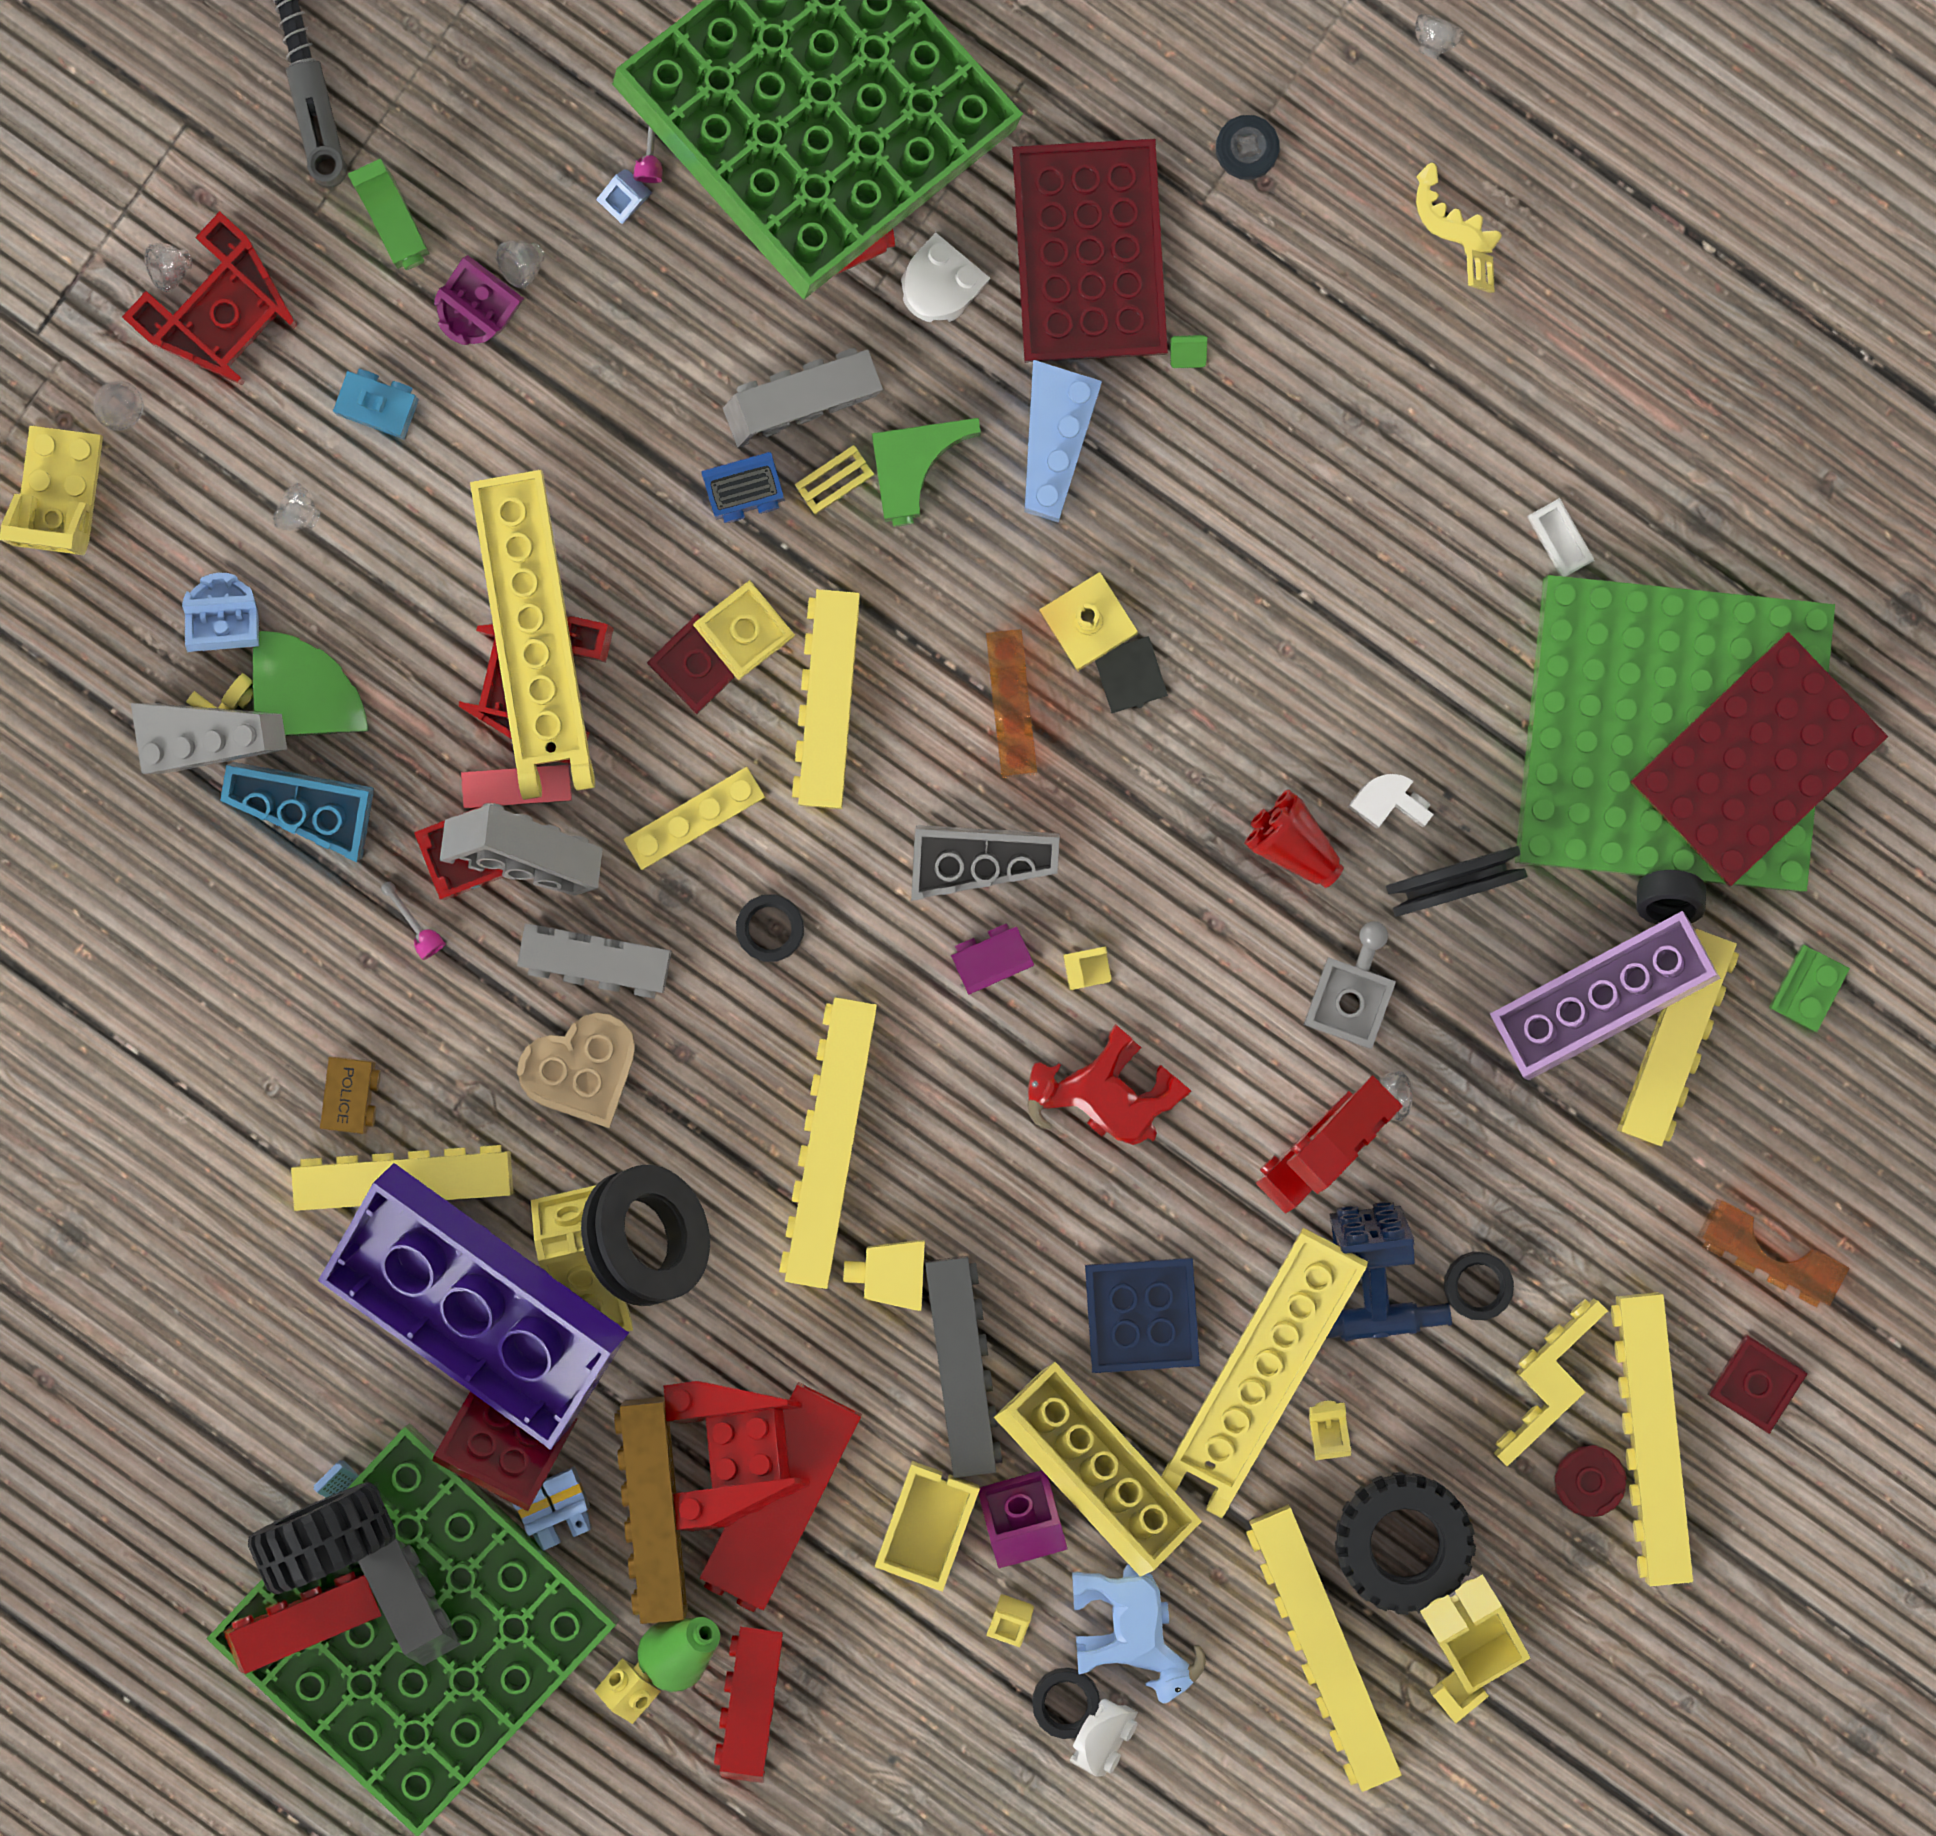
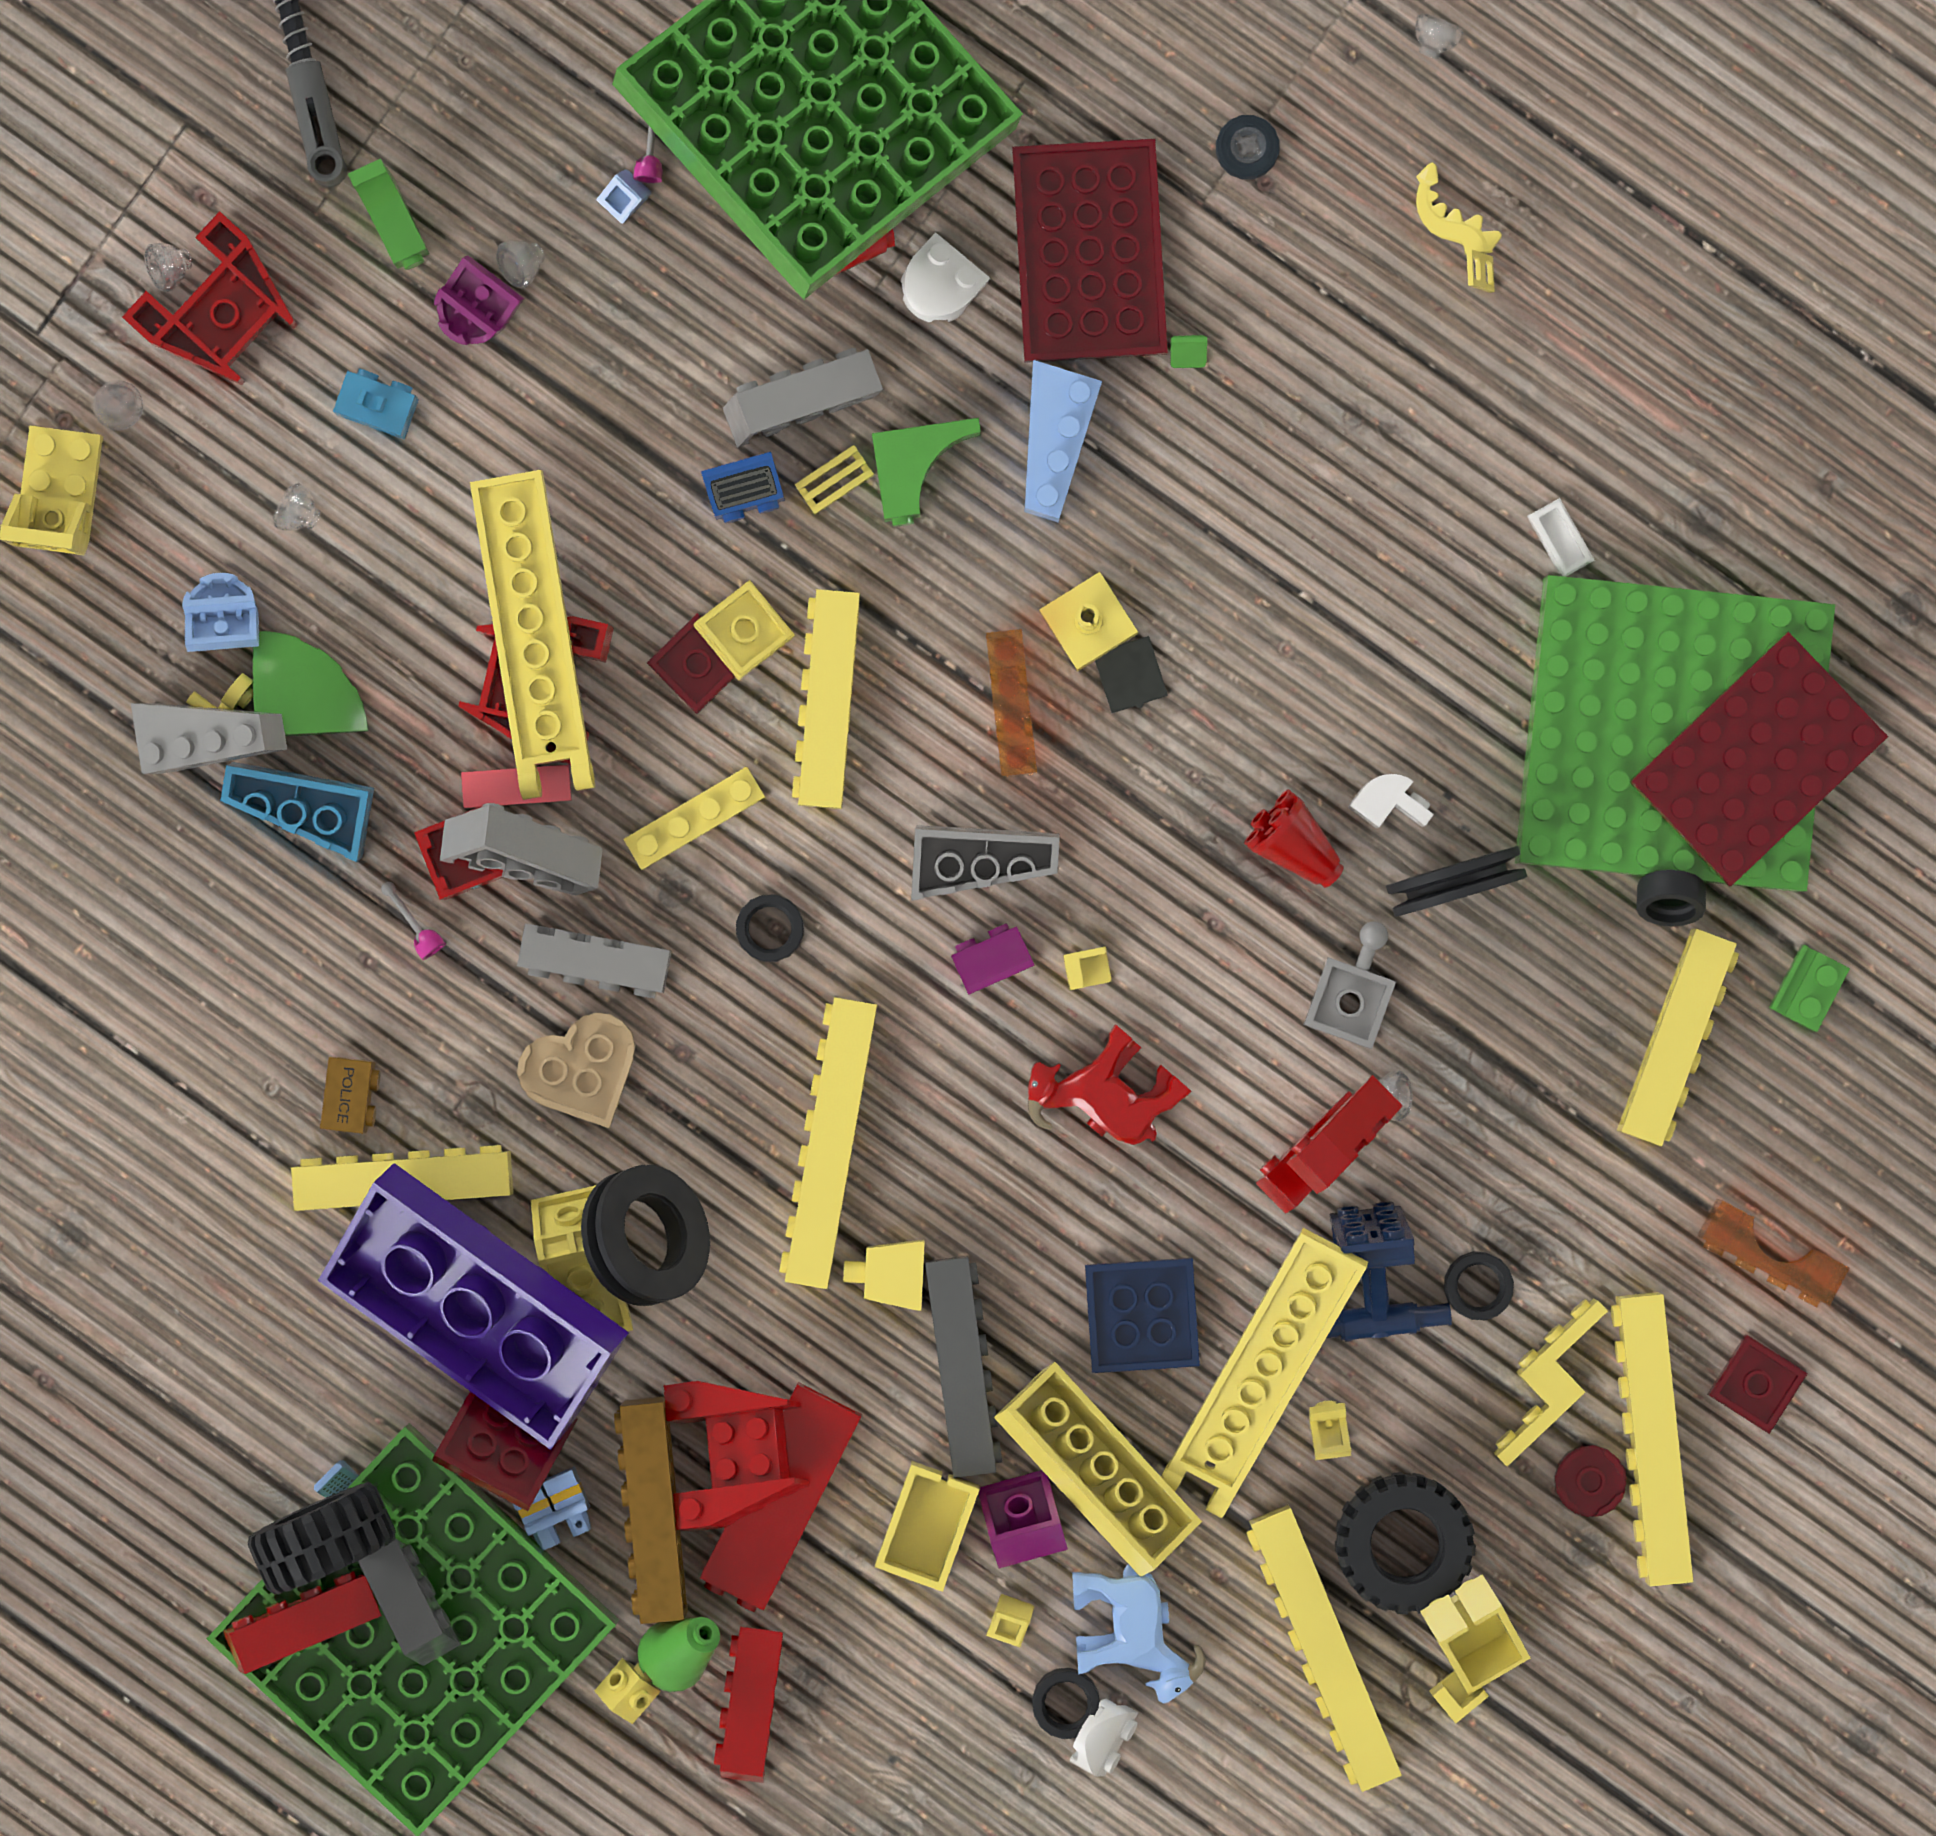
(1605, 996): lavender brick -> none

